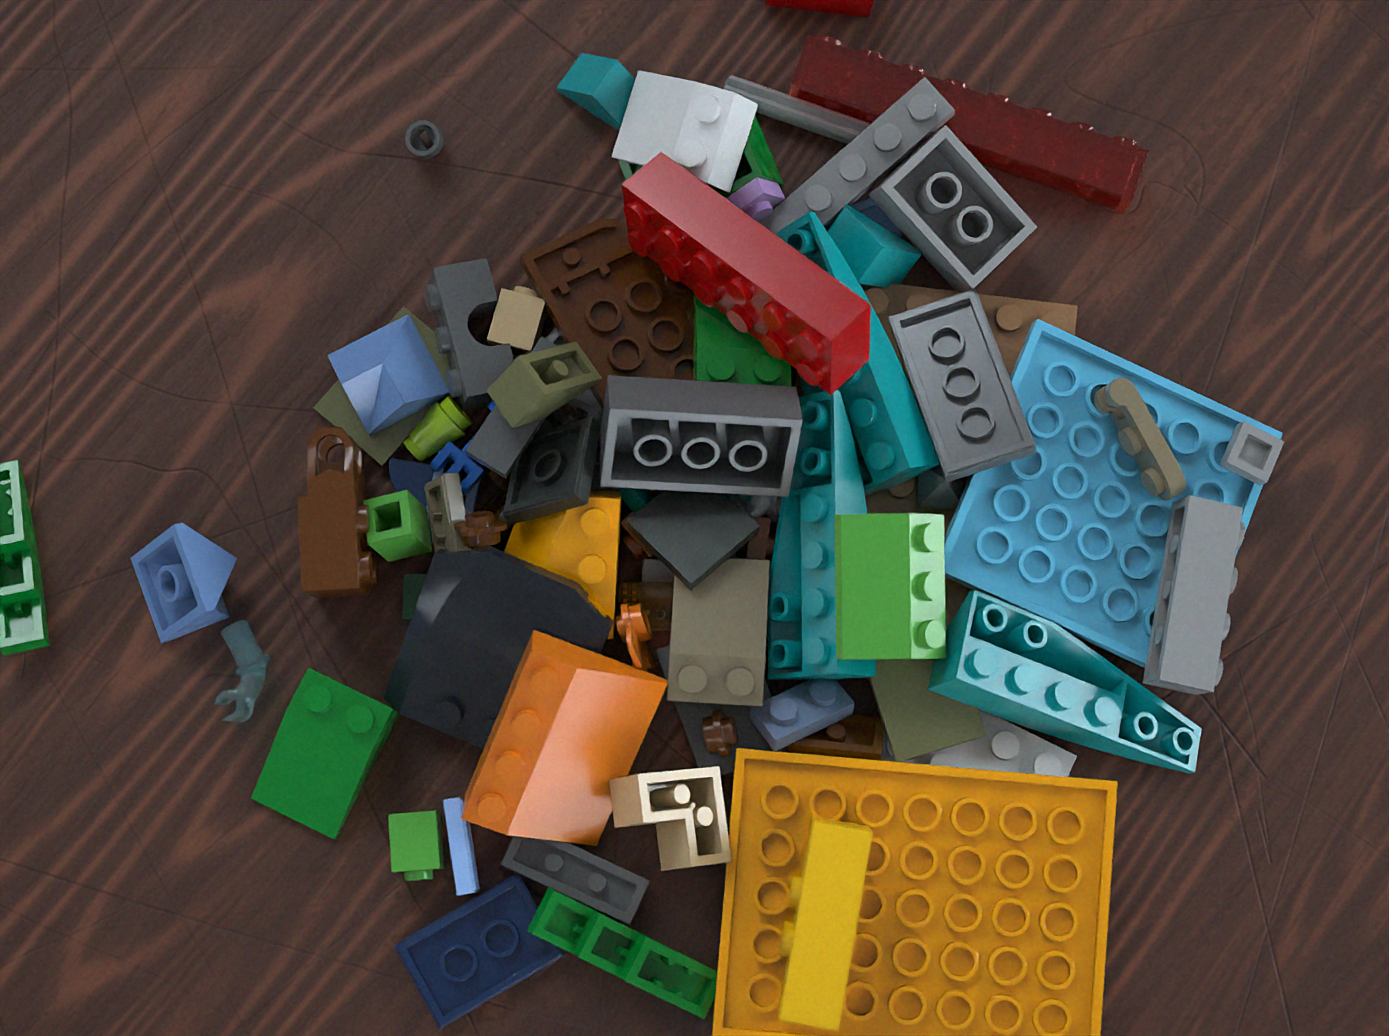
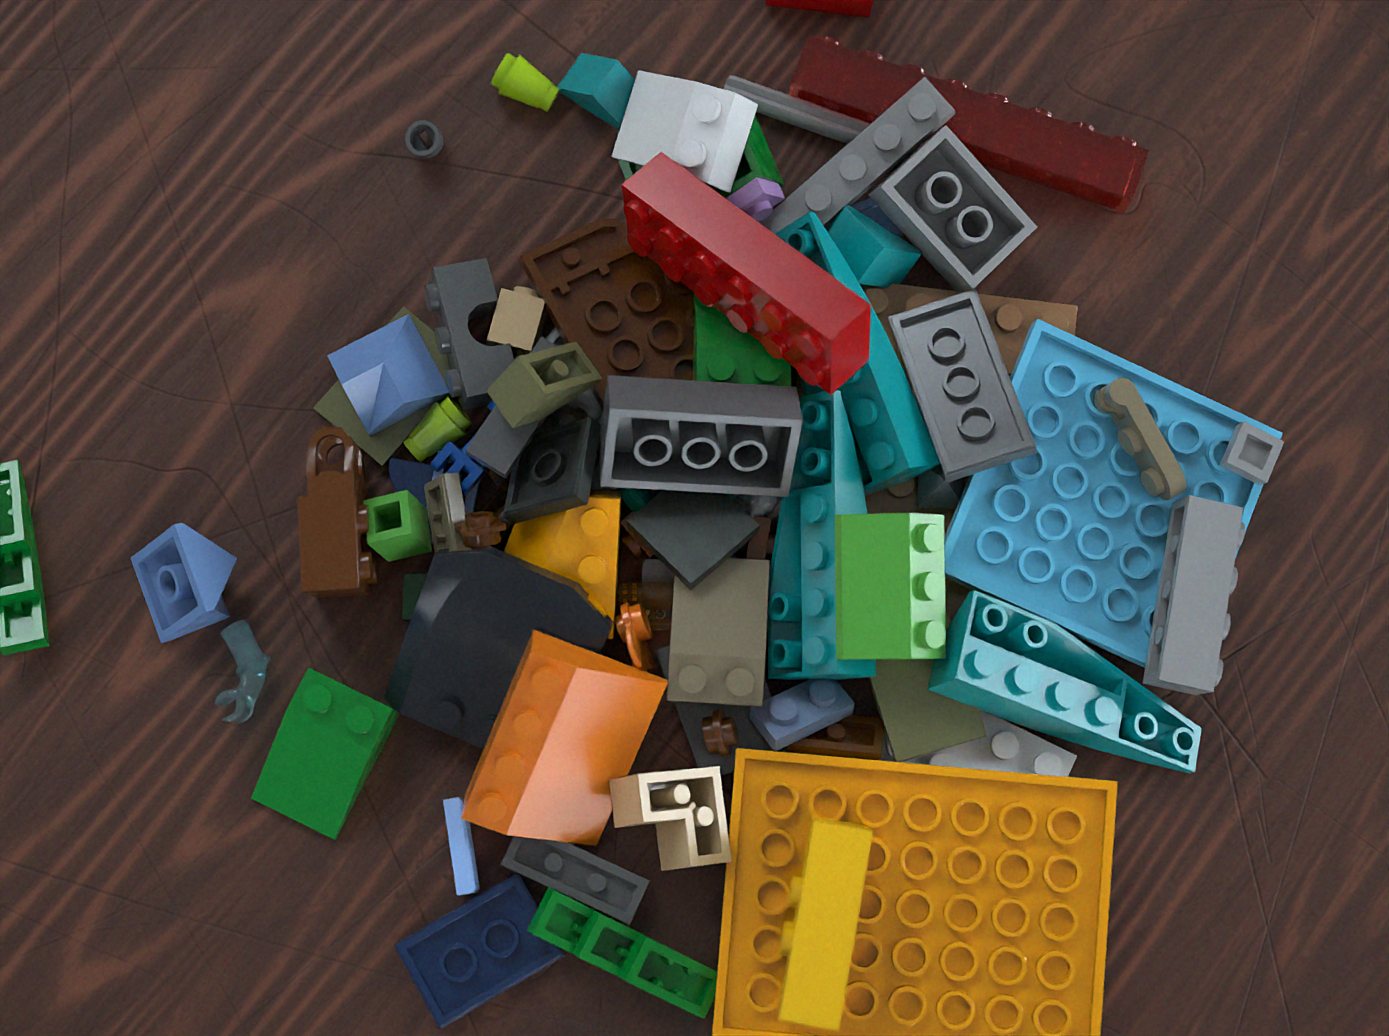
(416, 844): bright green brick -> none
(524, 83): none -> lime cone

